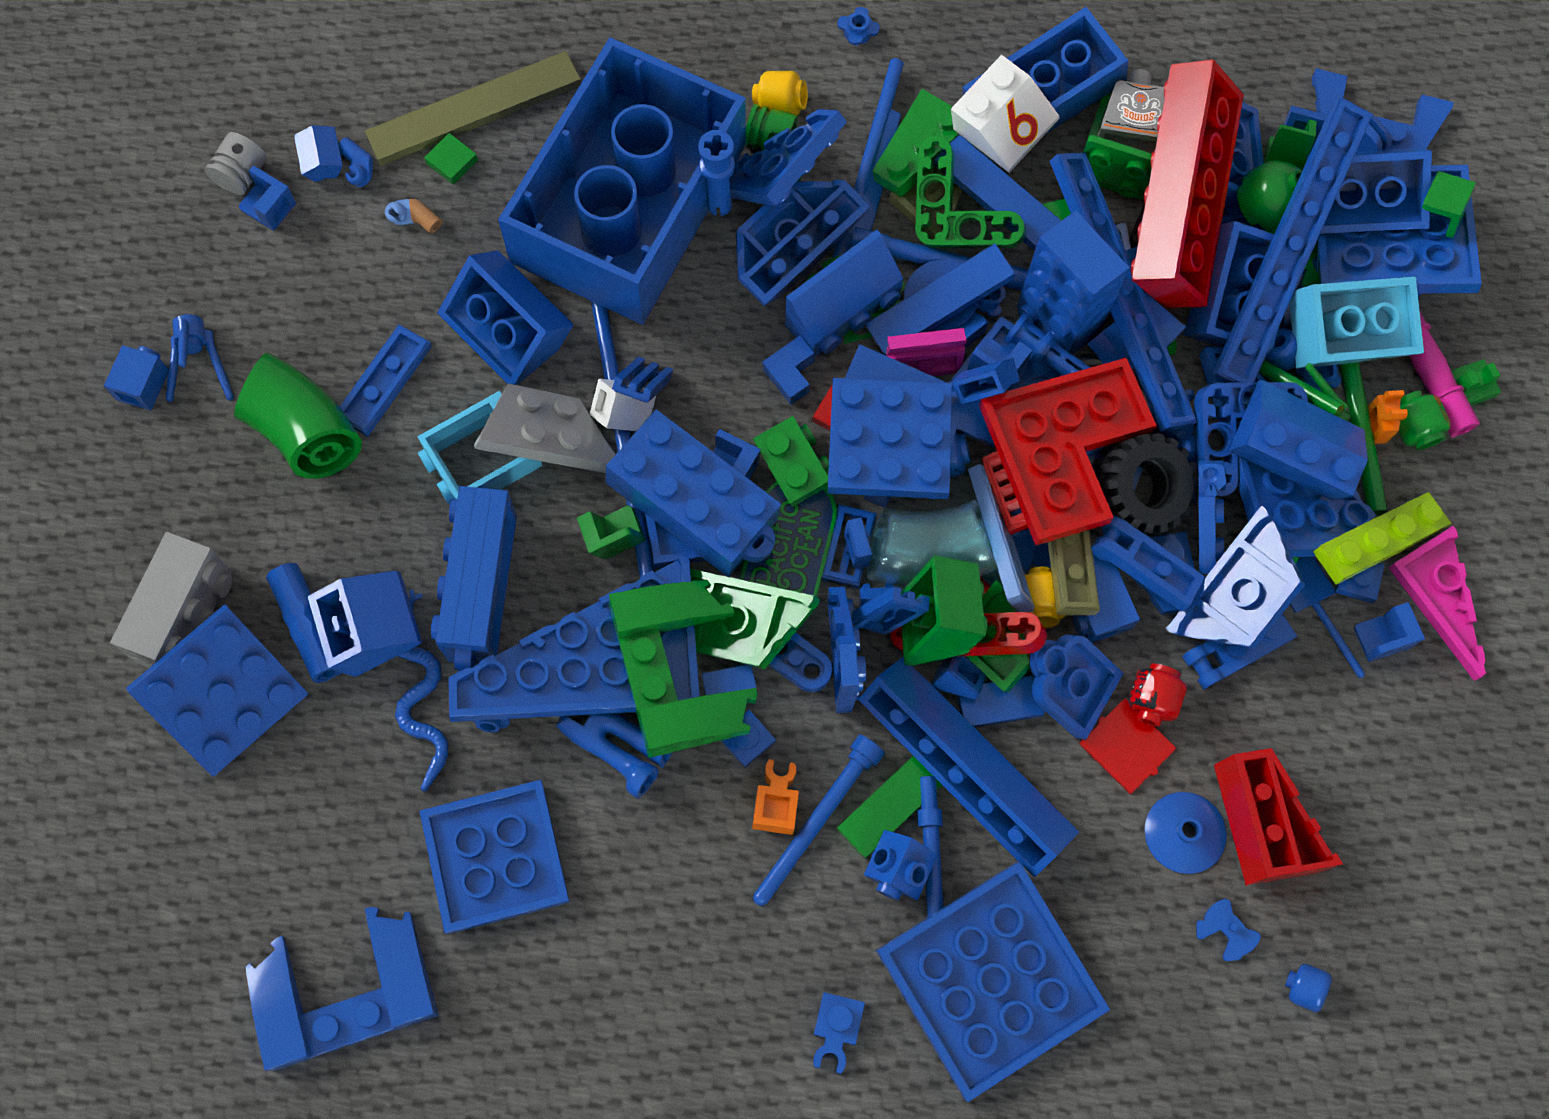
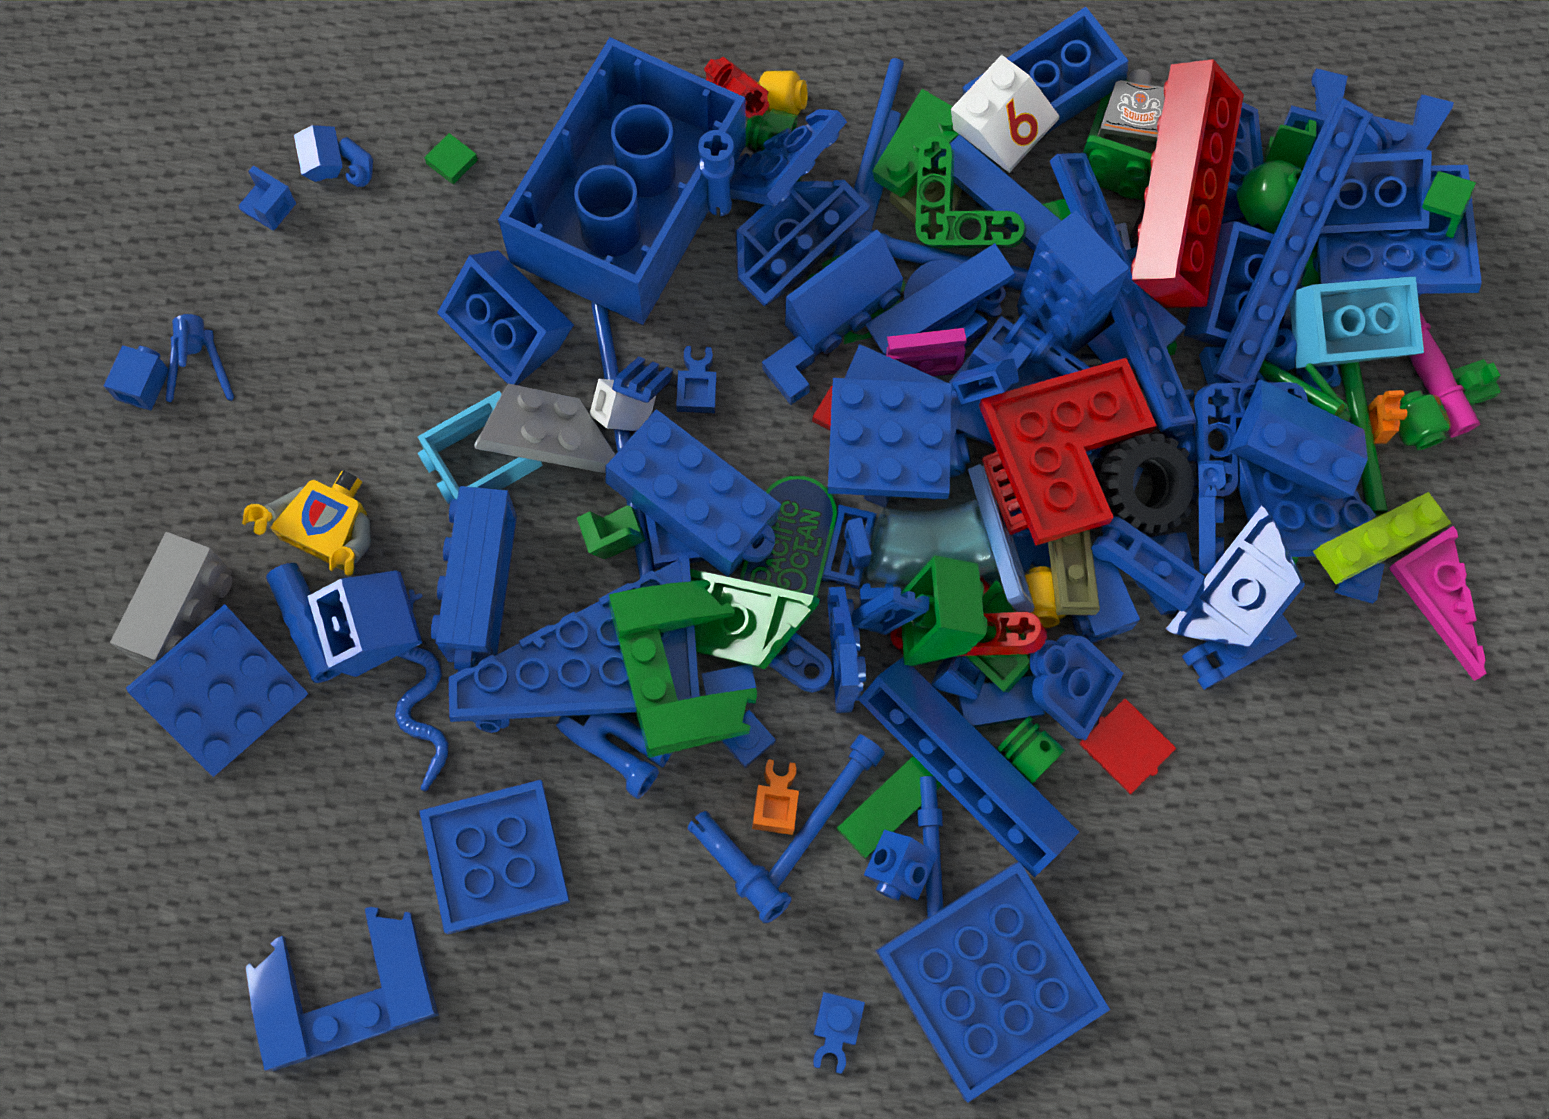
(233, 161): light grey piece -> none
(297, 419): green brick -> none
(319, 521): none -> torso
(384, 379): blue tile -> none
(413, 212): arm -> none
(473, 108): olive tile -> none
(696, 387): none -> blue plate
(729, 76): none -> red piece
(737, 453): blue panel -> none
(750, 879): none -> blue pin
(792, 460): green bracket -> none
(854, 34): blue plate -> none
(1031, 750): none -> green piece
(1157, 694): red head -> none
(1168, 841): blue dish -> none
(1221, 917): blue piece -> none
(1268, 820): red wedge -> none
(1309, 987): blue piece -> none
(1315, 590): blue piece -> none
(1389, 633): blue panel -> none

